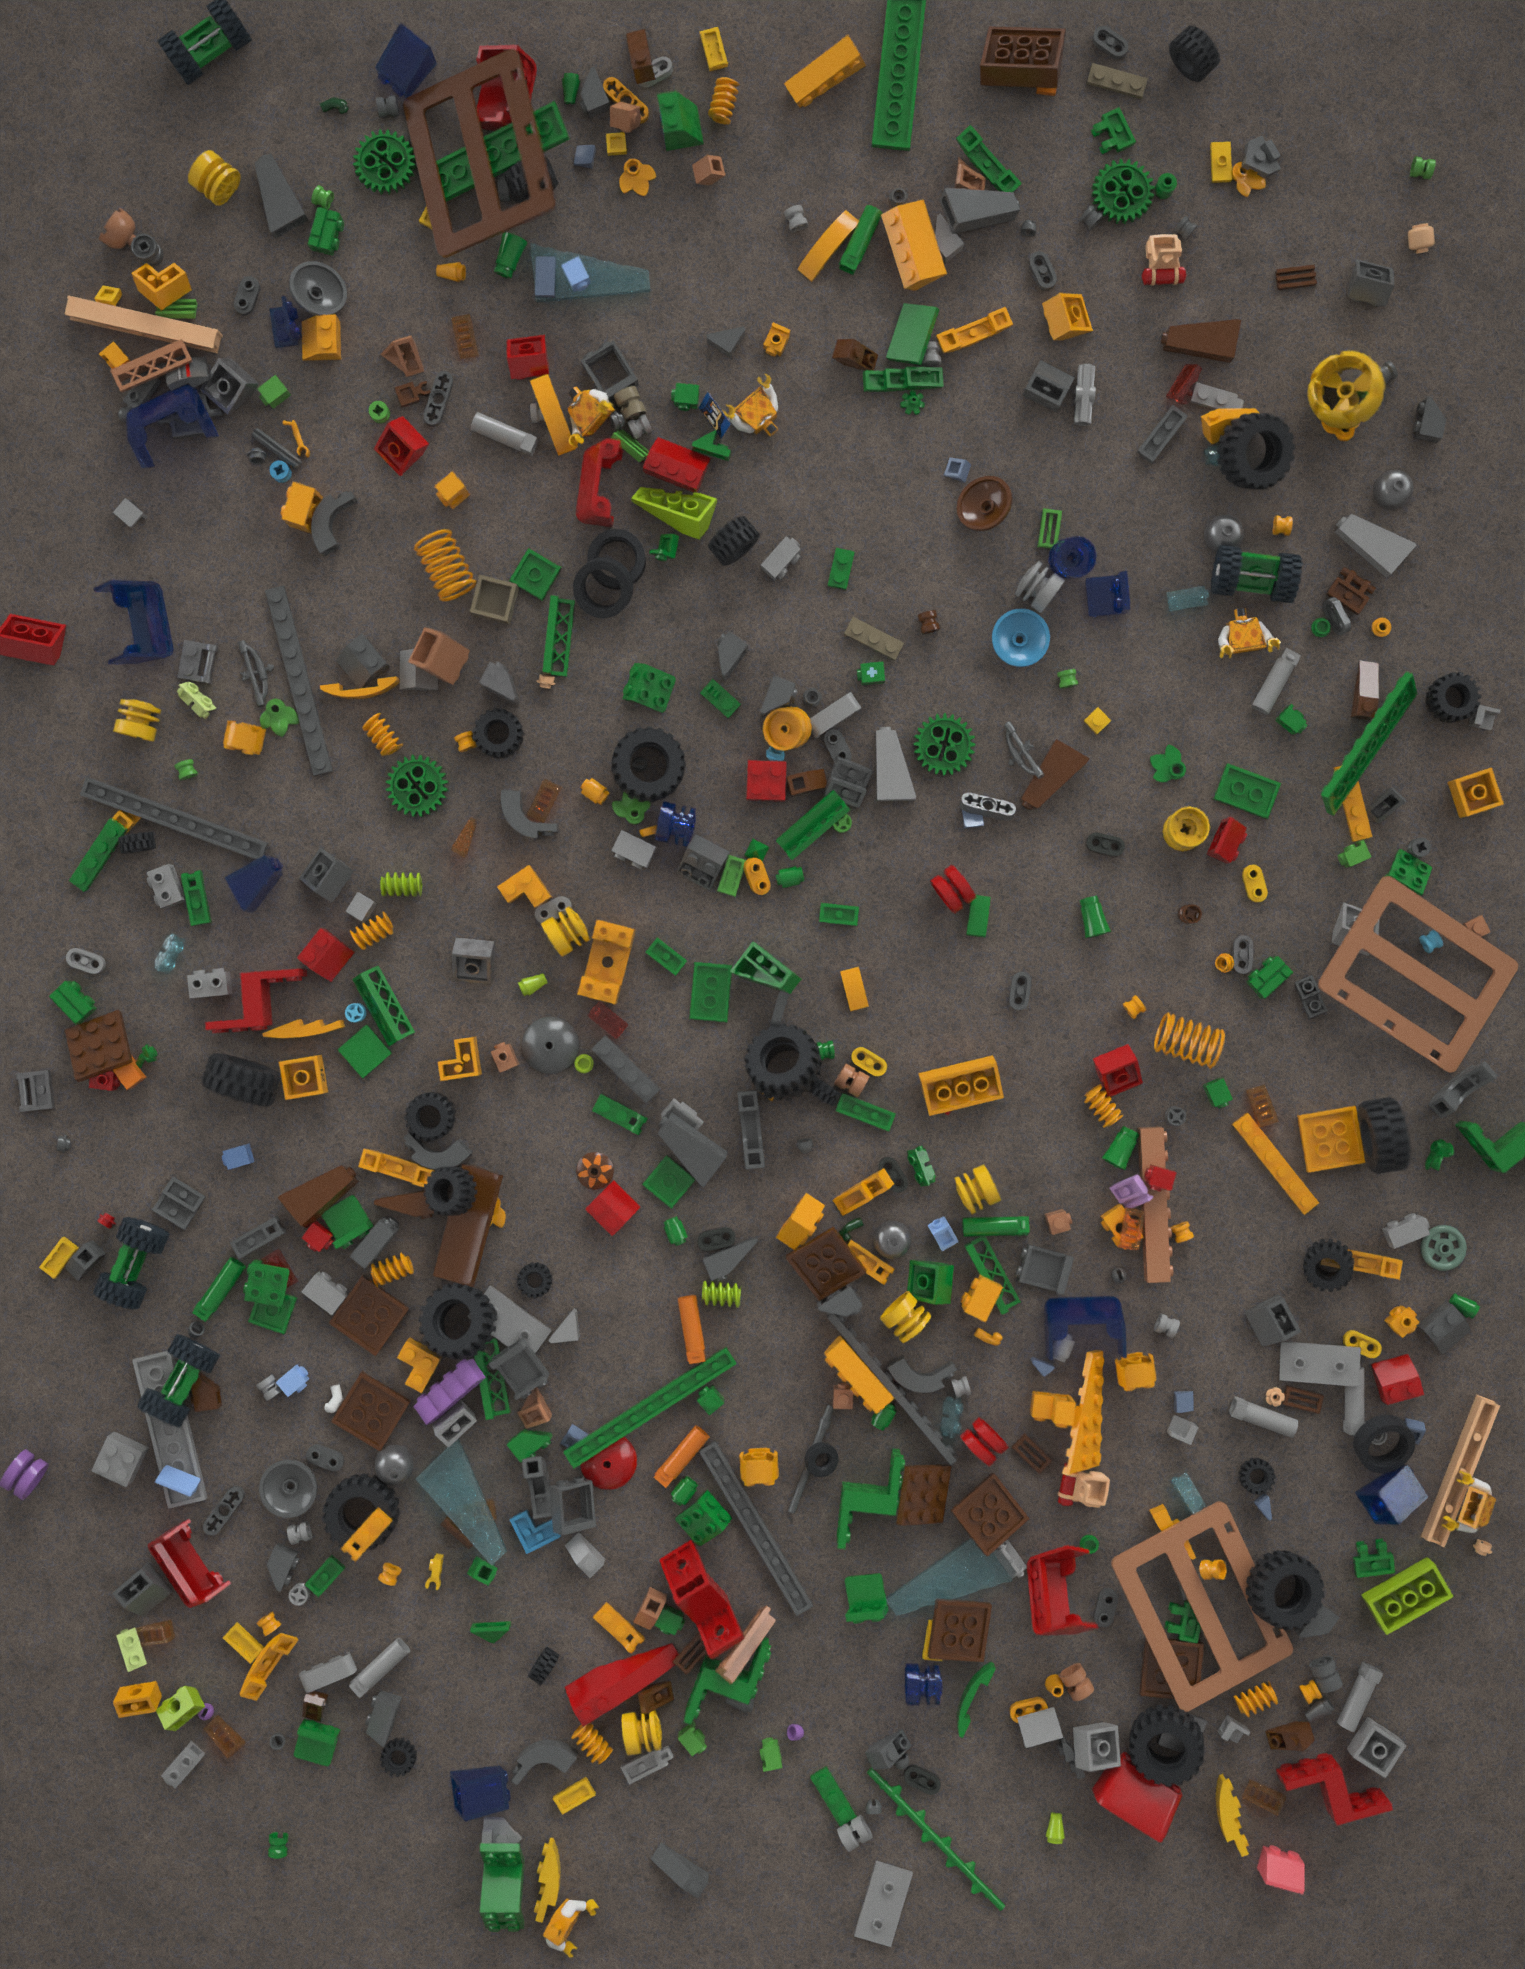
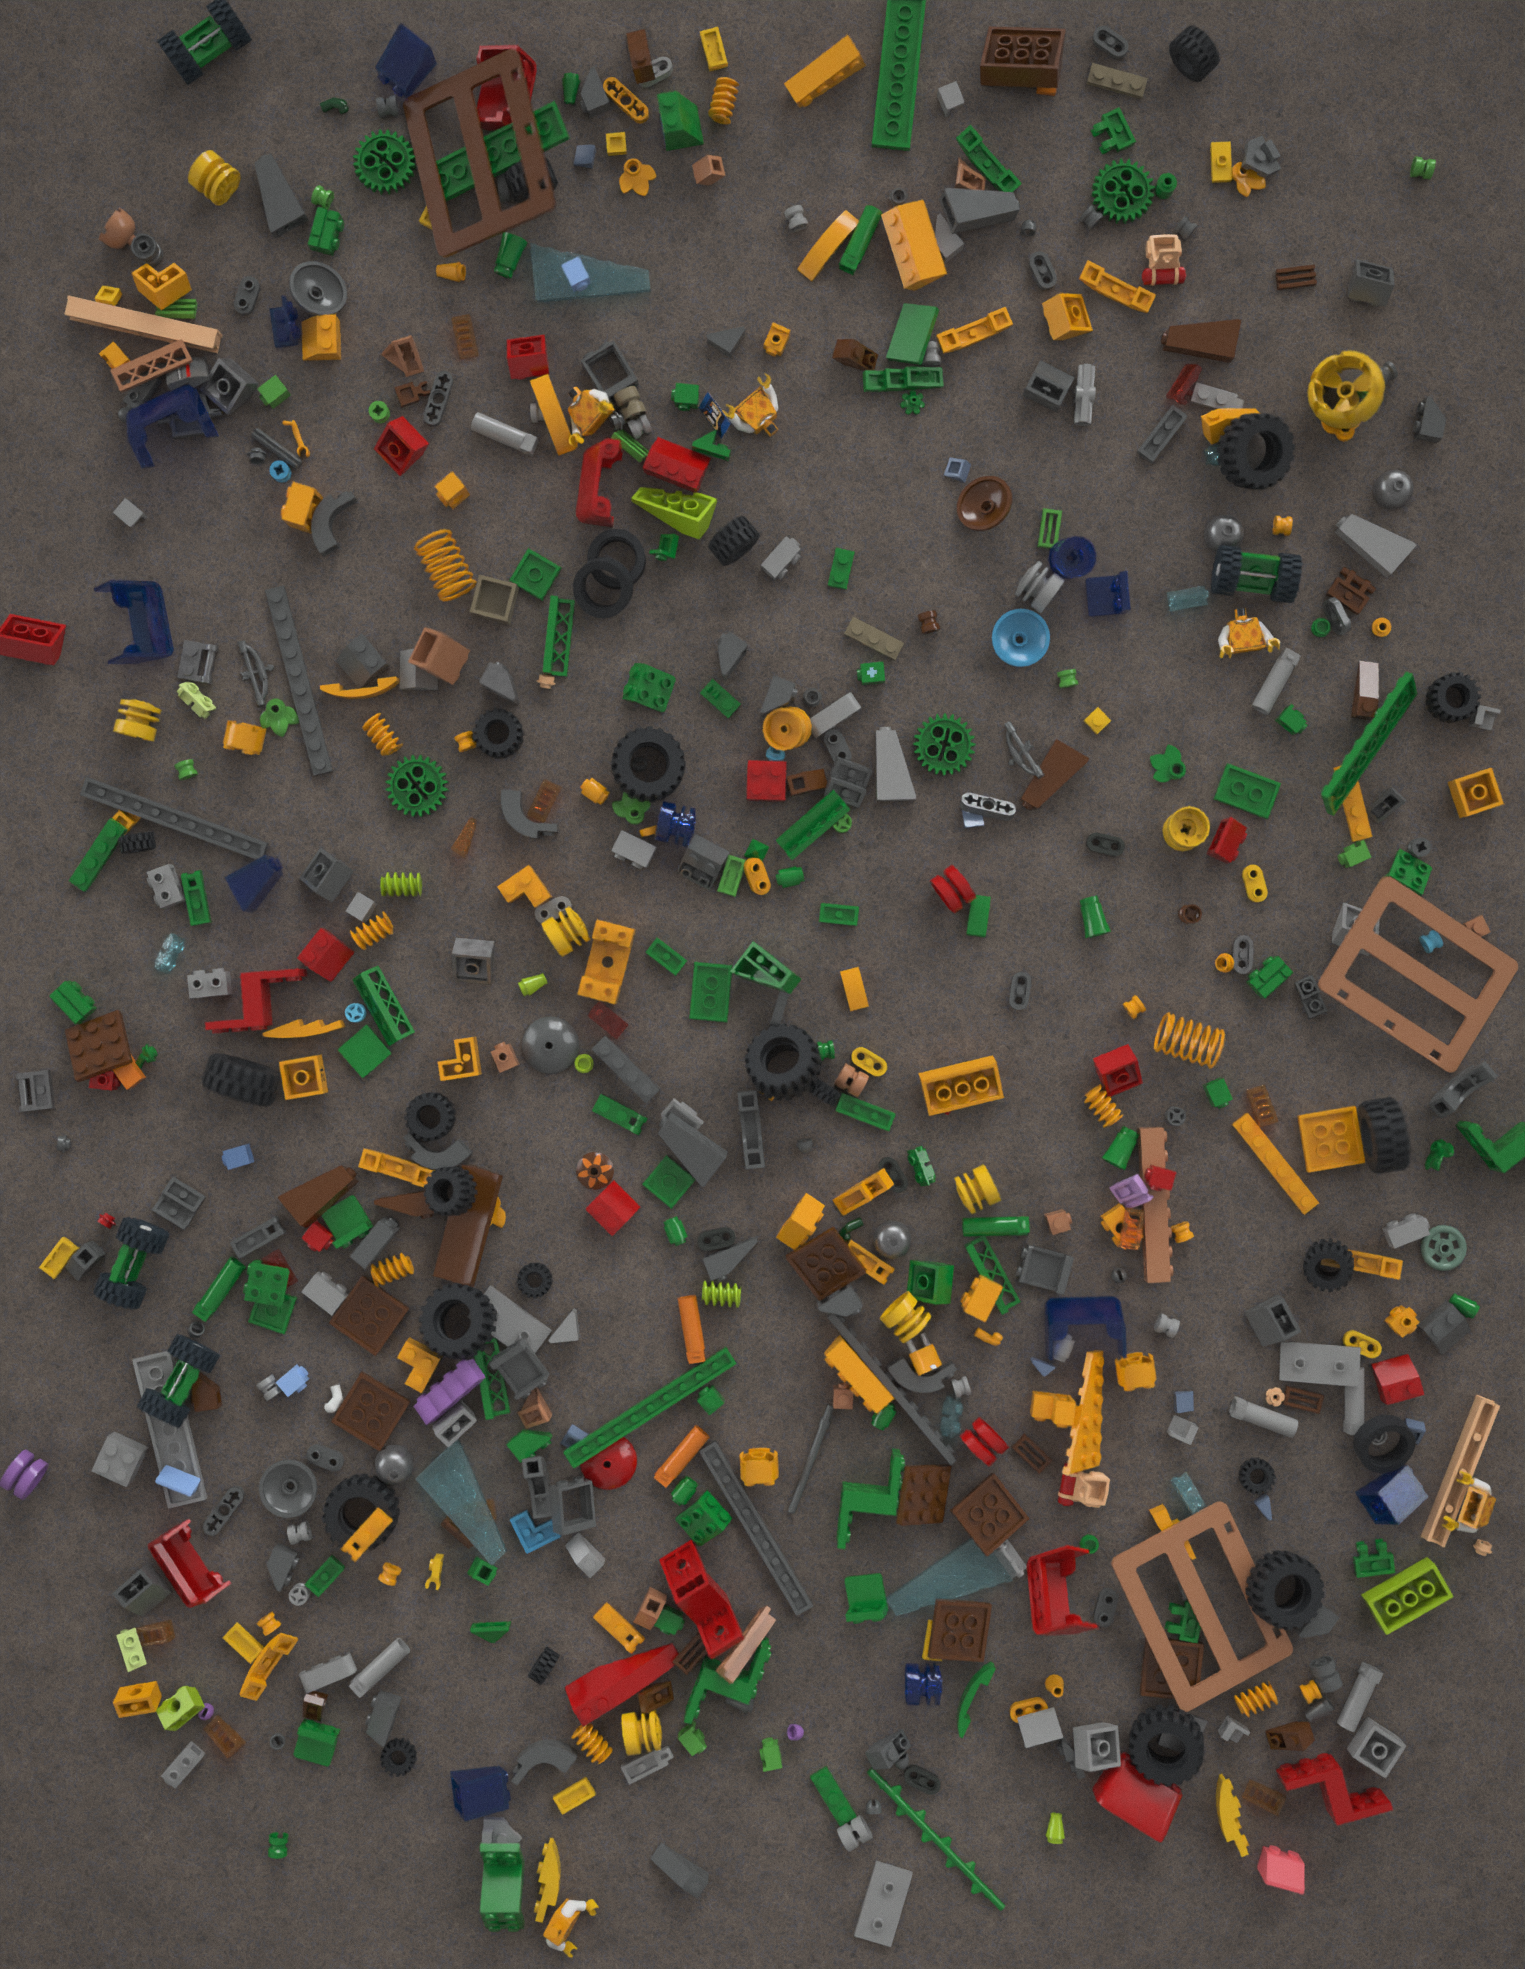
(86, 960): light grey plate -> none
(545, 277): sand blue tile -> none
(625, 116): nougat brick -> none
(828, 1467): black tyre -> none
(925, 1358): none -> light orange piece
(943, 1233): light blue bracket -> none
(950, 97): none -> light grey panel
(1078, 1684): nougat wheel -> none
(1116, 289): none -> light orange slope
(1213, 1569): light orange wheel -> none
(1421, 238): light nougat head -> none

